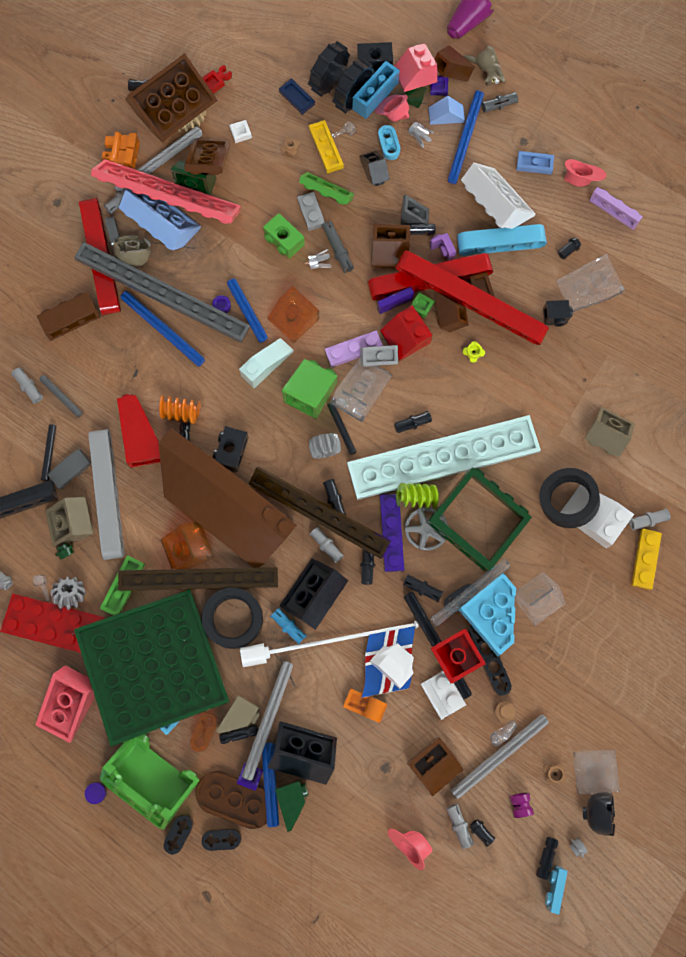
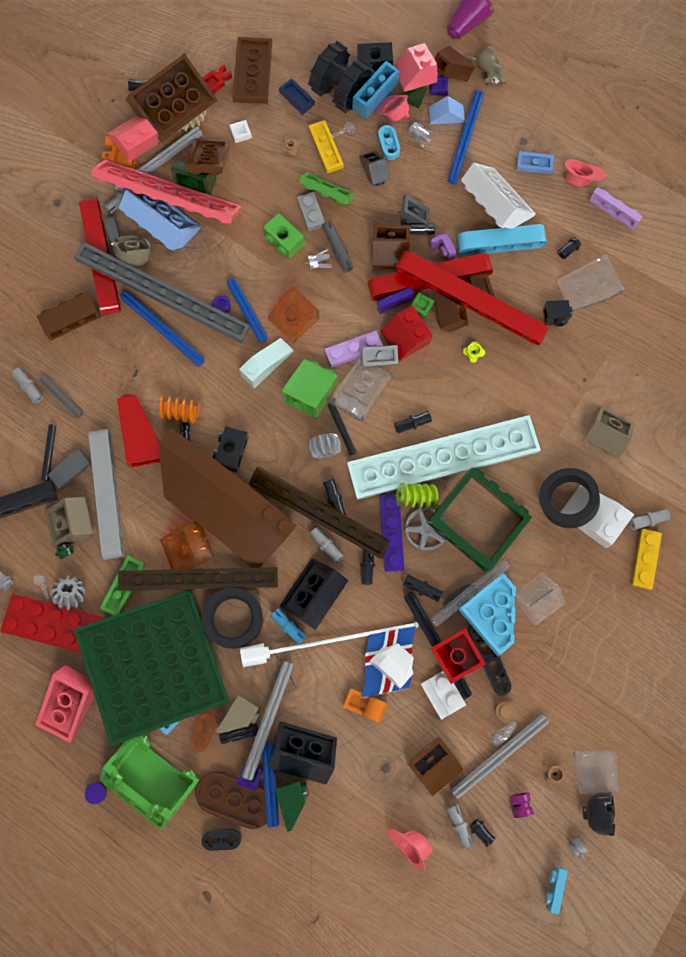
(134, 137): none -> coral slope
(182, 836): black beam -> none
(252, 70): none -> reddish brown plate
(489, 105): dark grey pin -> none
(547, 858): black axle -> none

